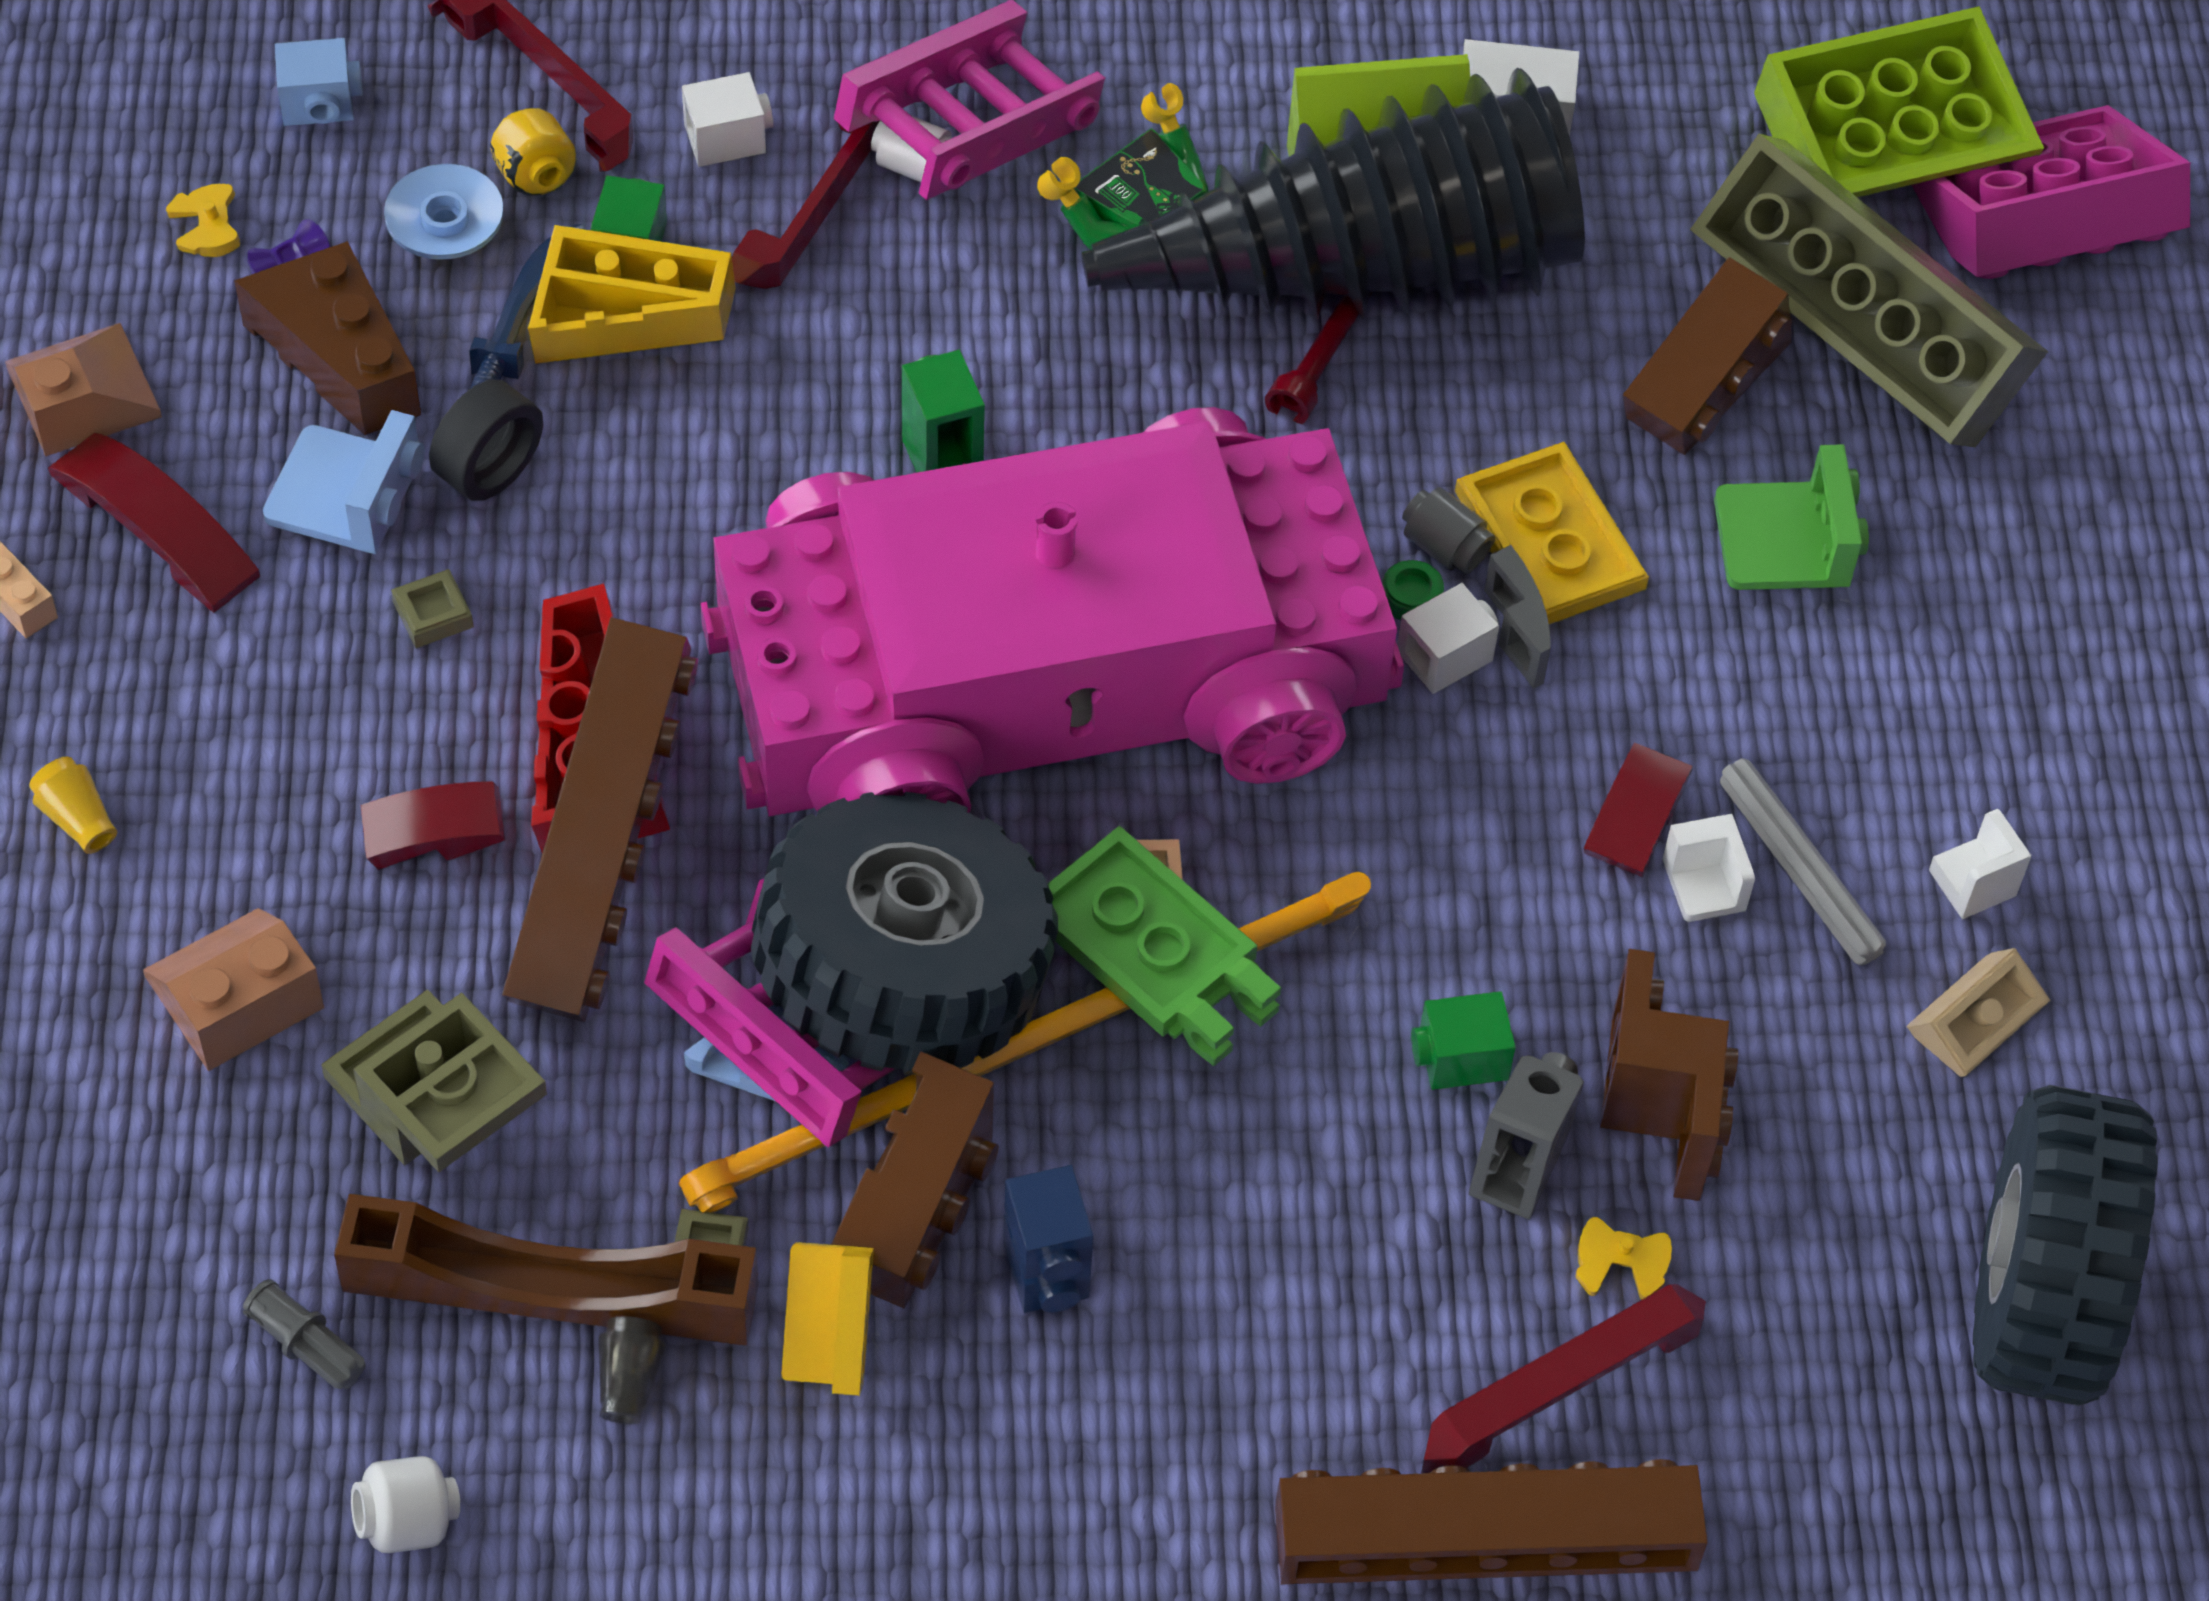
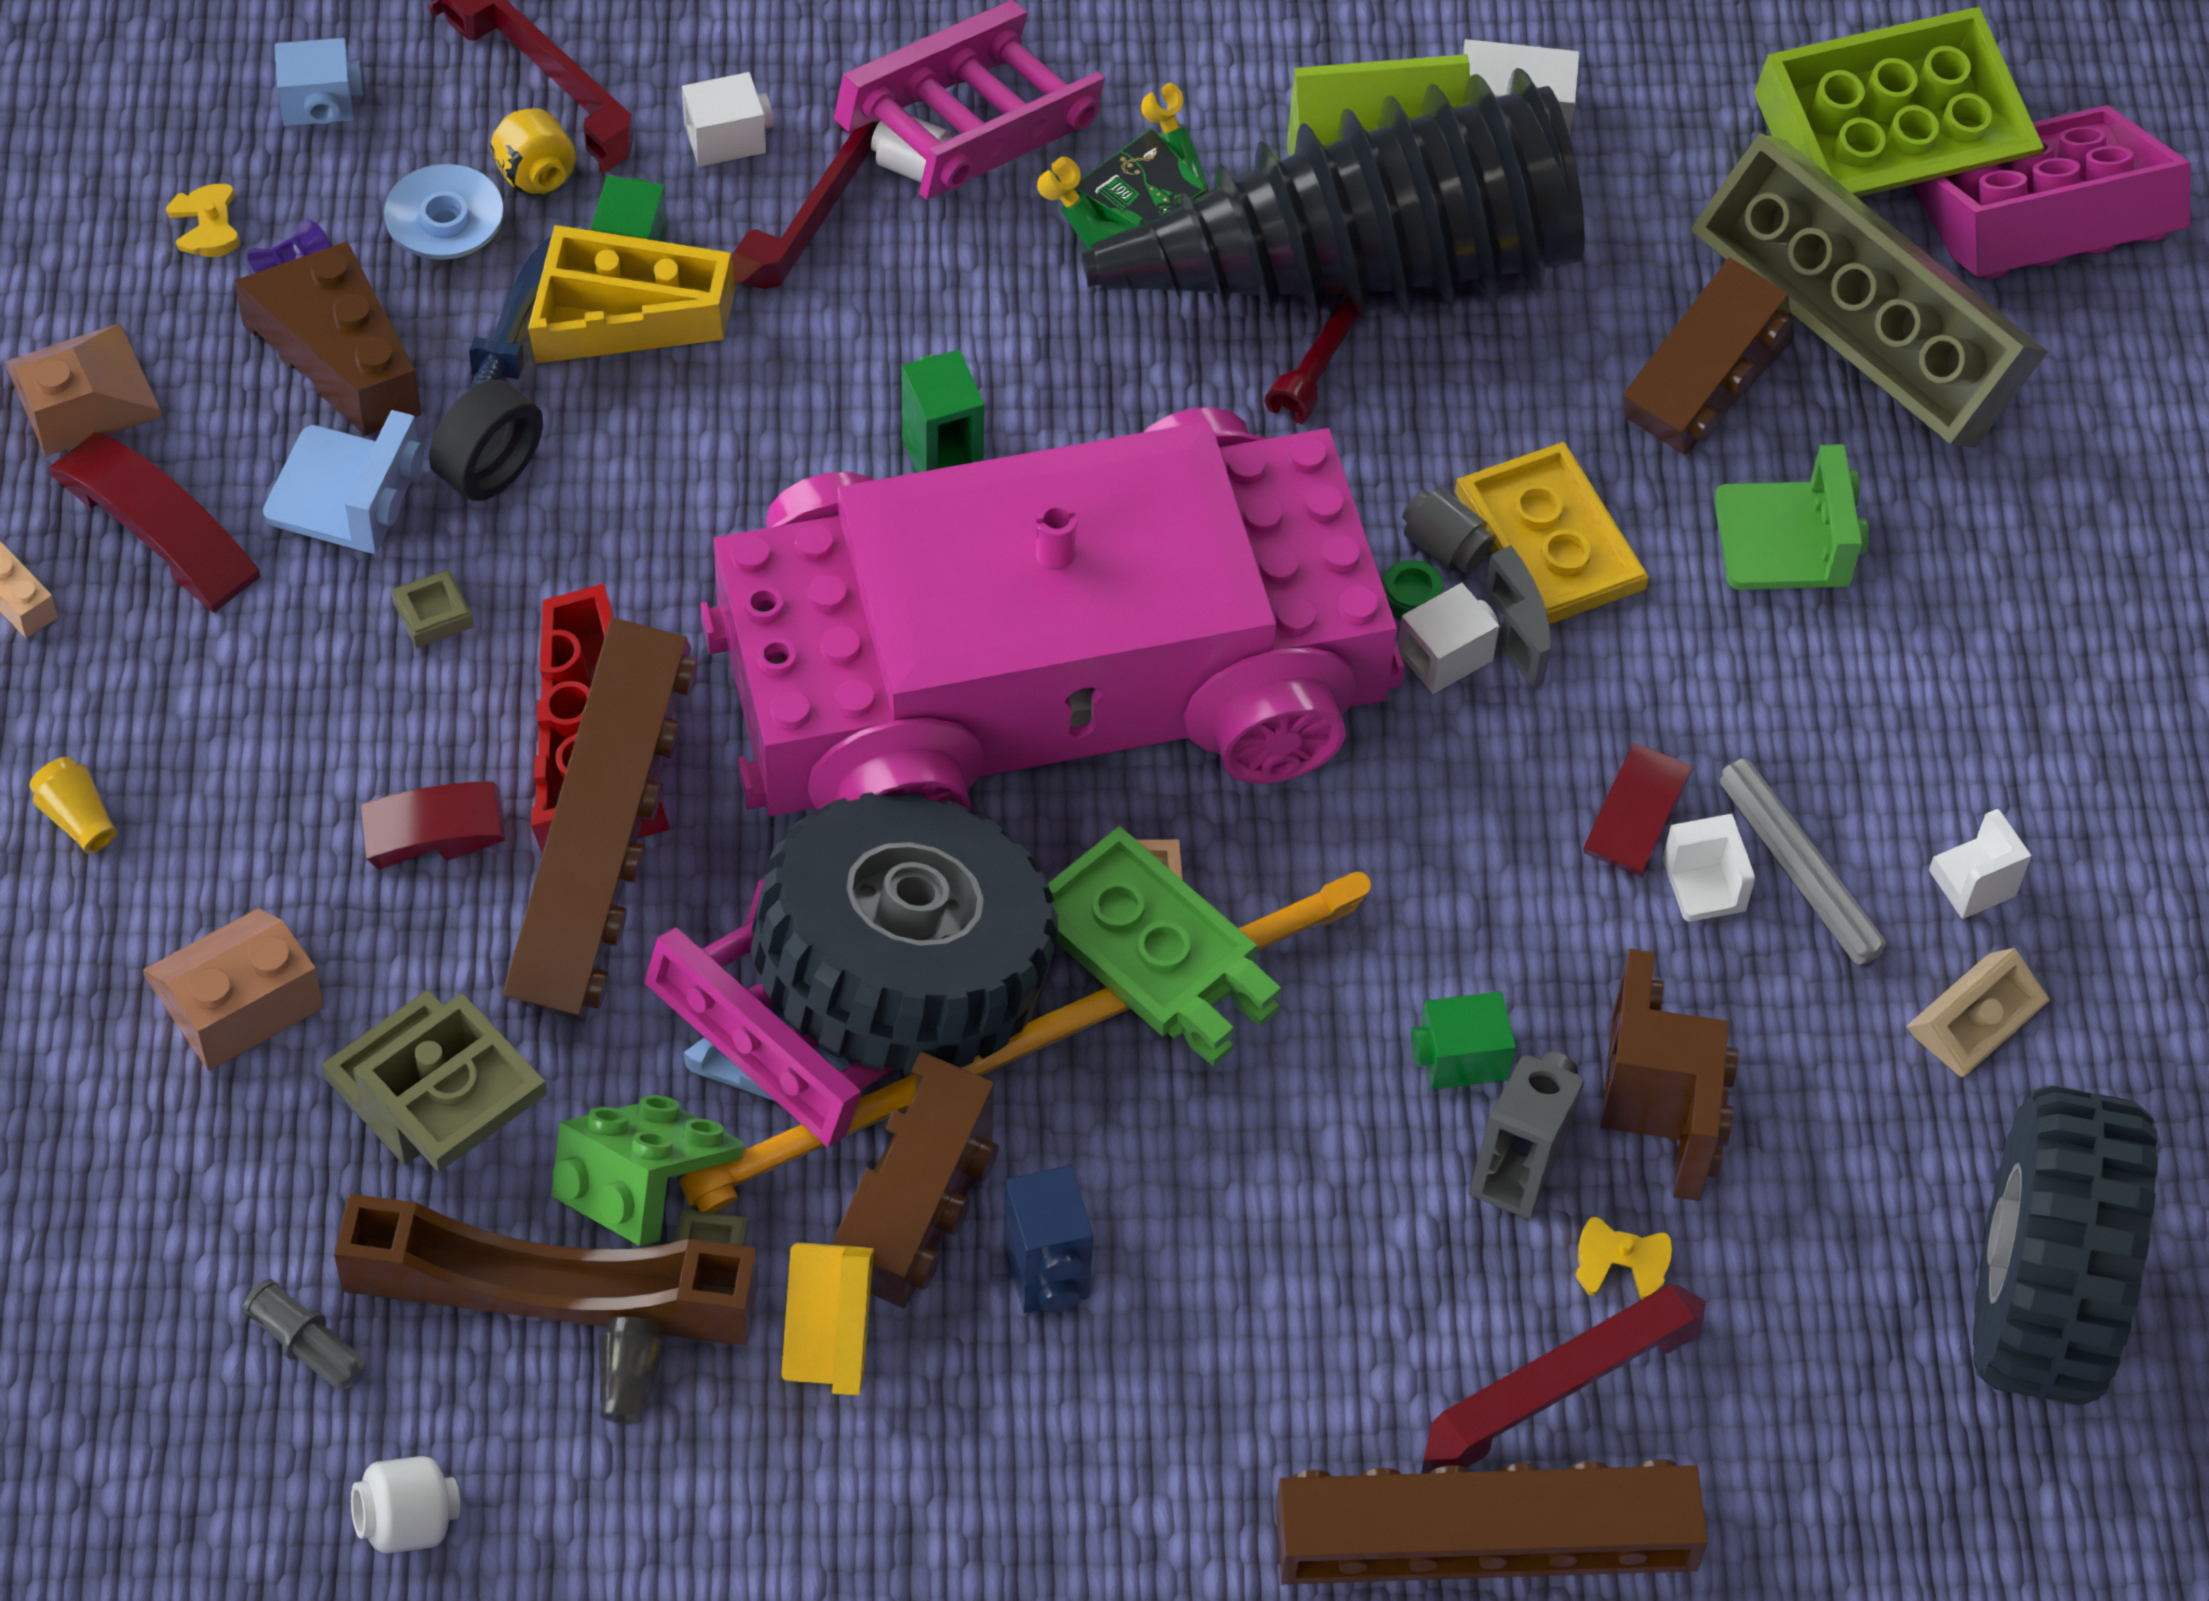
(620, 1160): none -> bright green bracket

